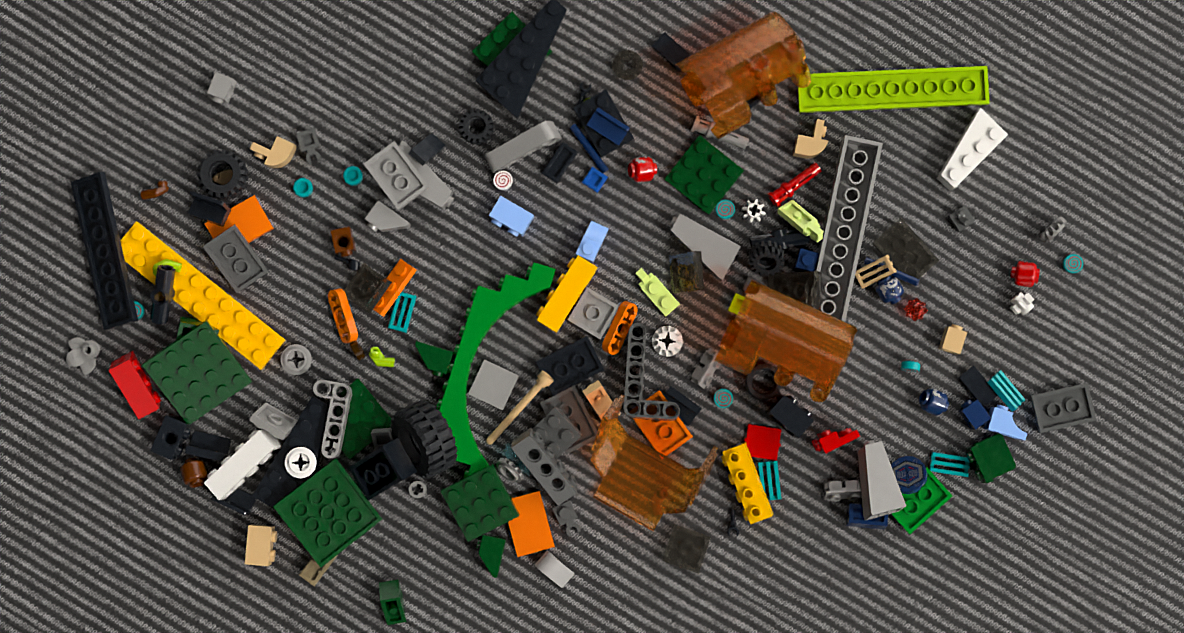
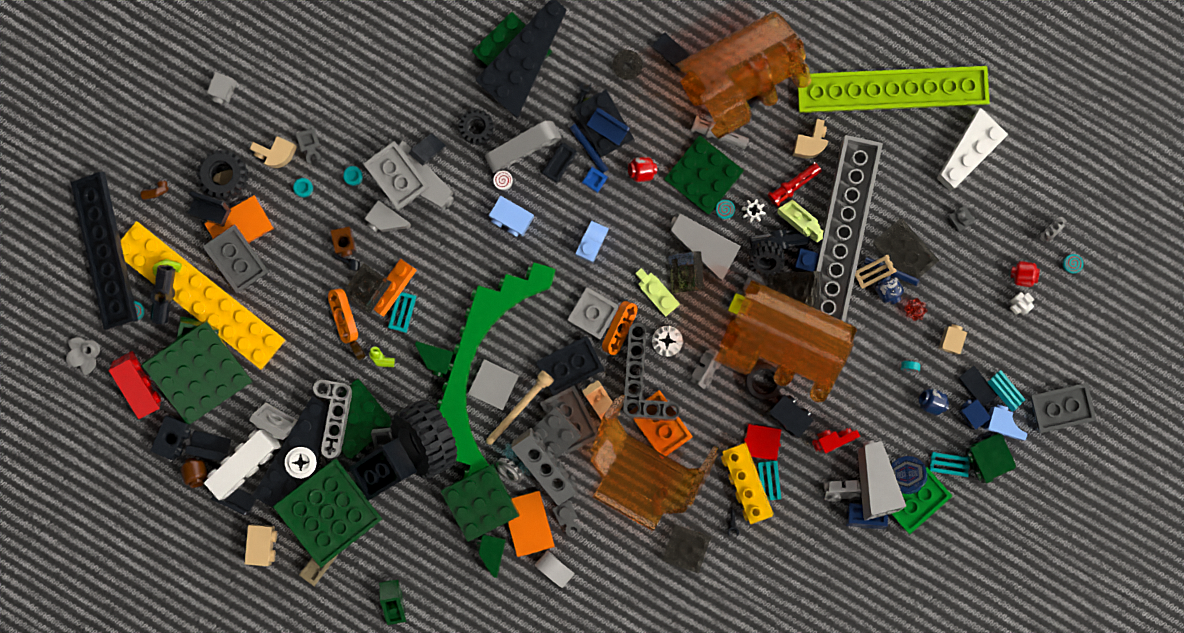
(290, 353): light grey gear -> none
(420, 494): light grey bush -> none
(567, 293): yellow brick -> none
(688, 408): black panel -> none
(723, 398): teal tile -> none

